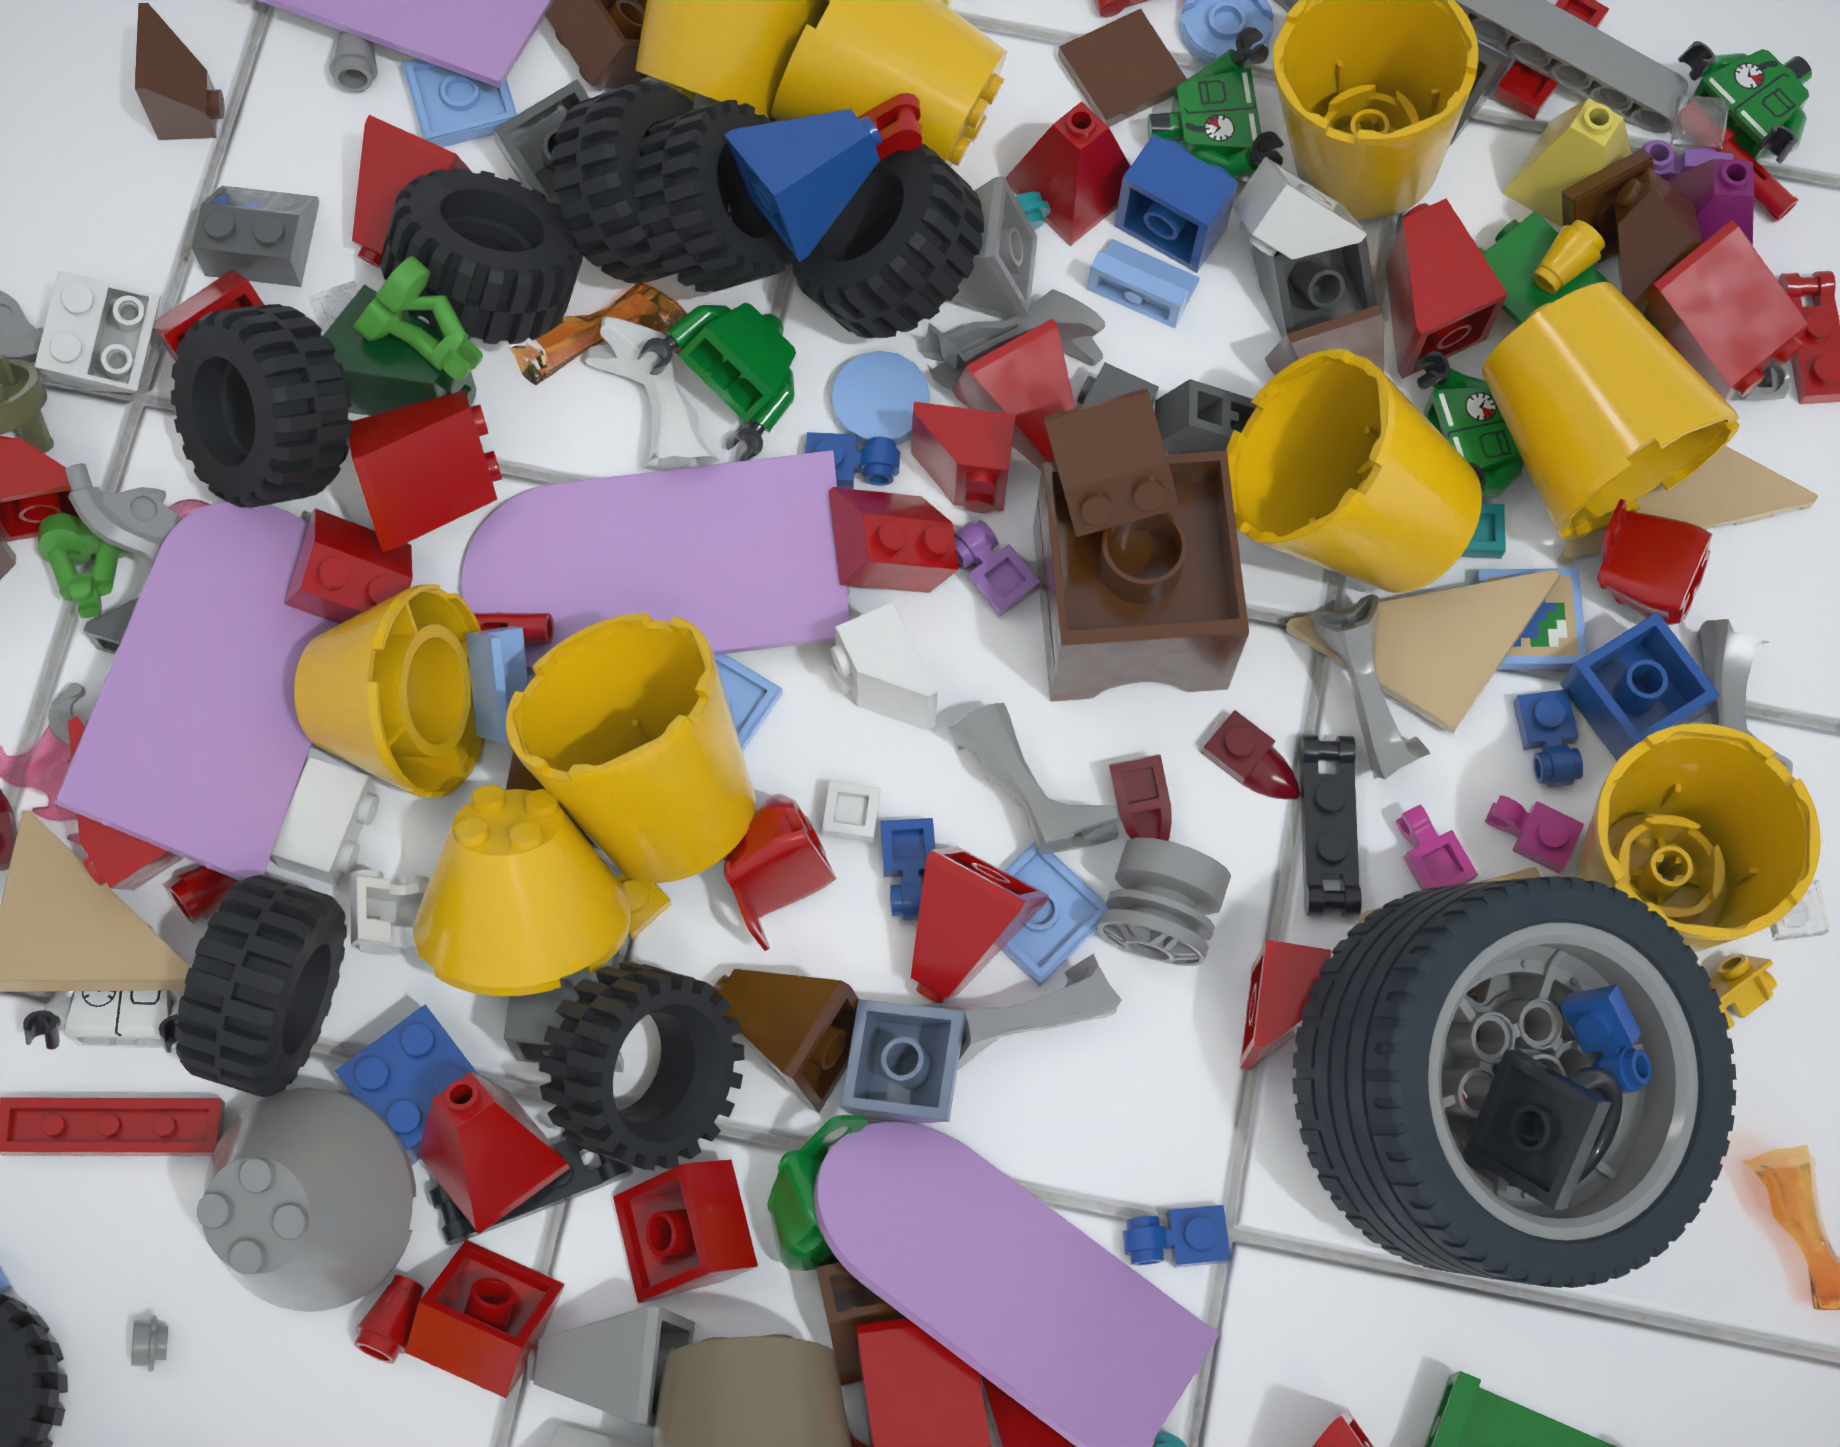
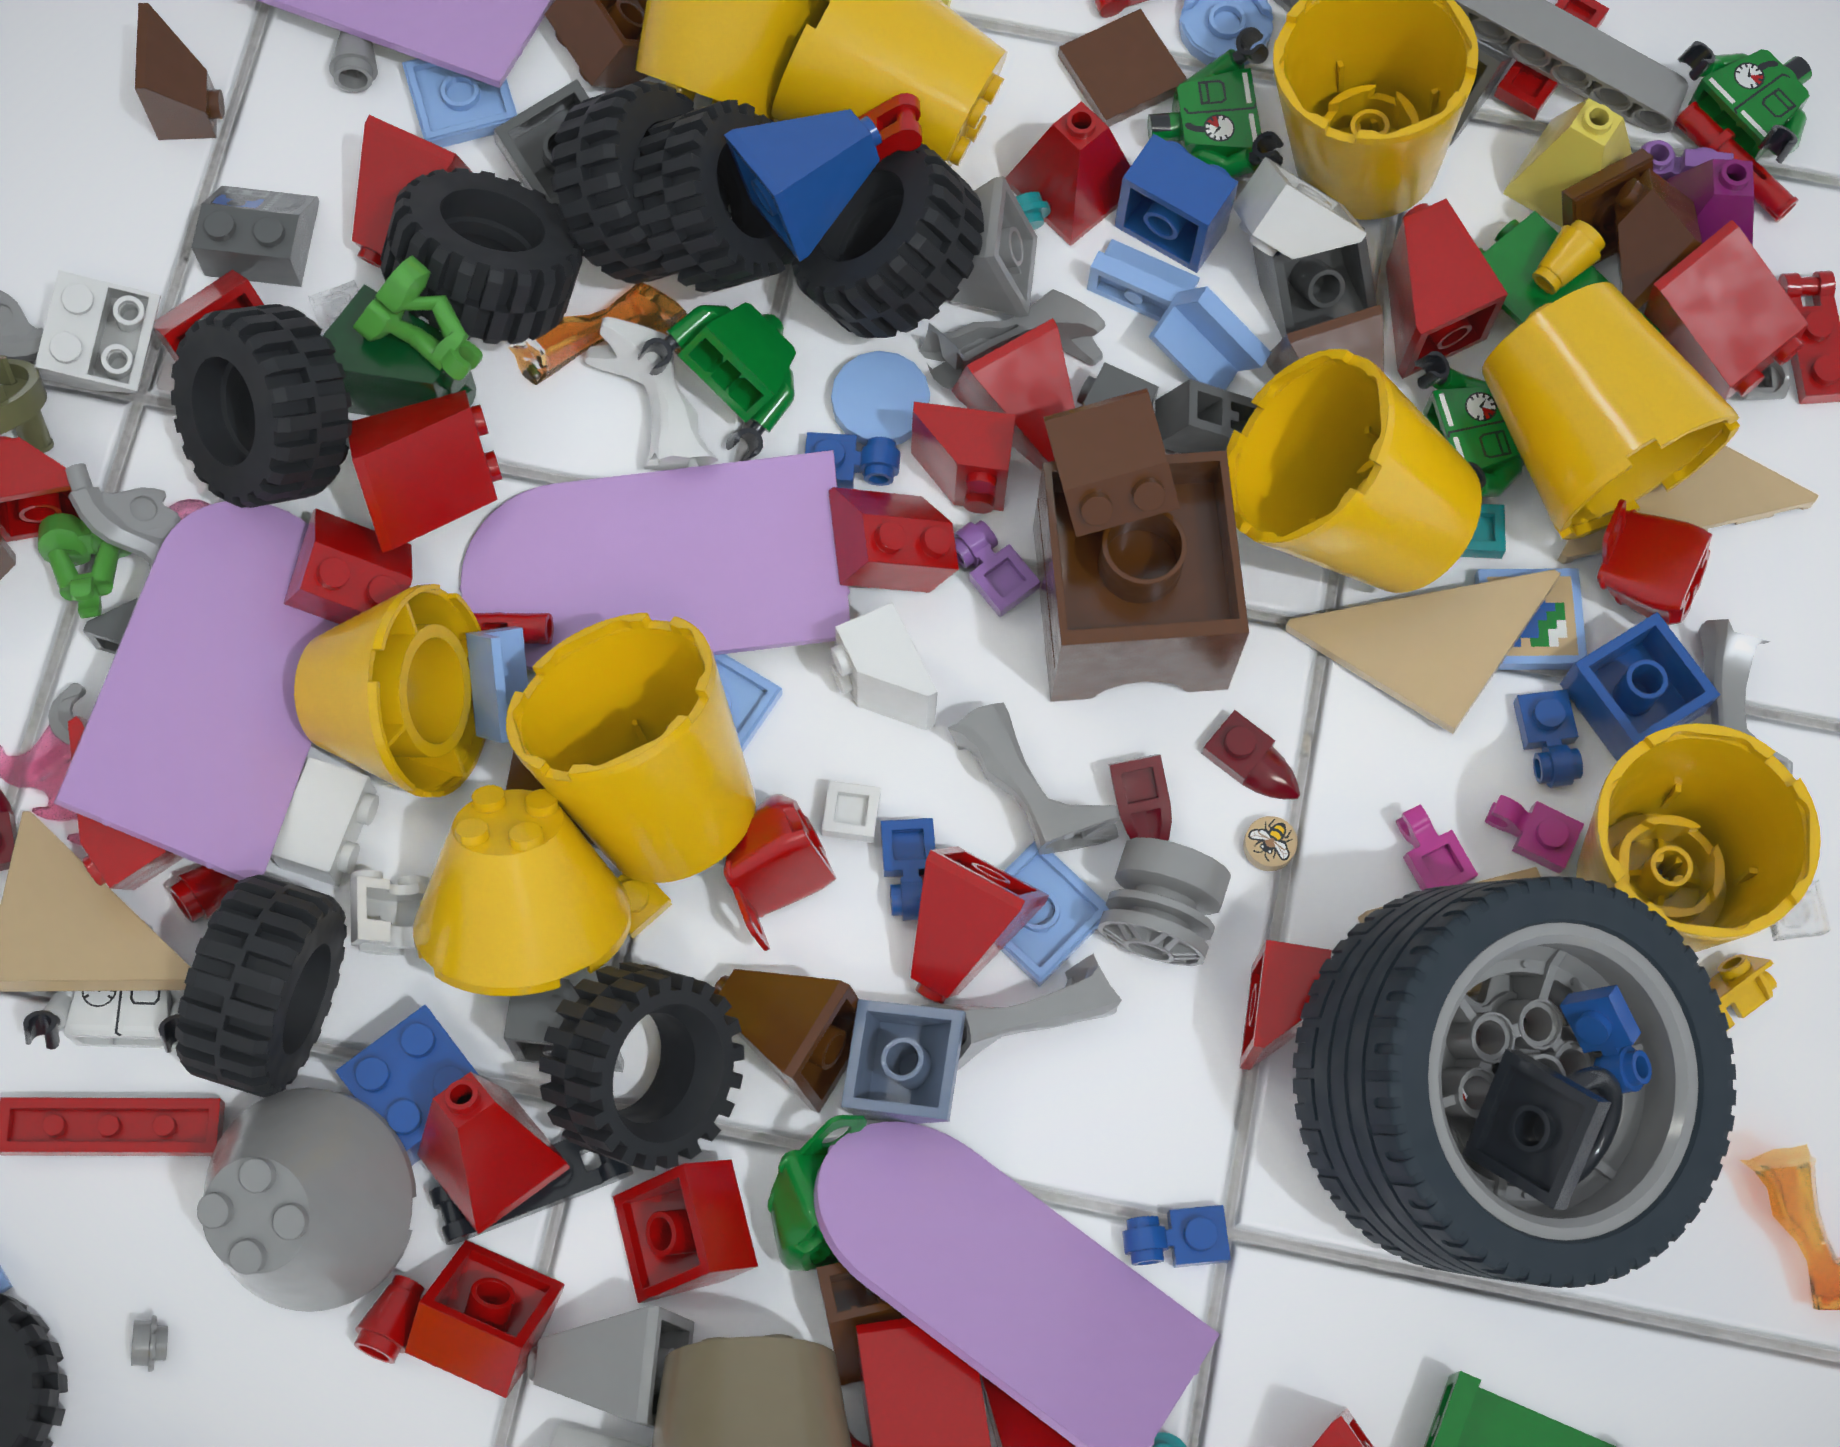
(1207, 338): none -> light blue panel
(1270, 843): none -> tile
(1329, 826): black plate -> none
(1354, 641): light grey animal -> none
(1699, 122): clear plate -> none

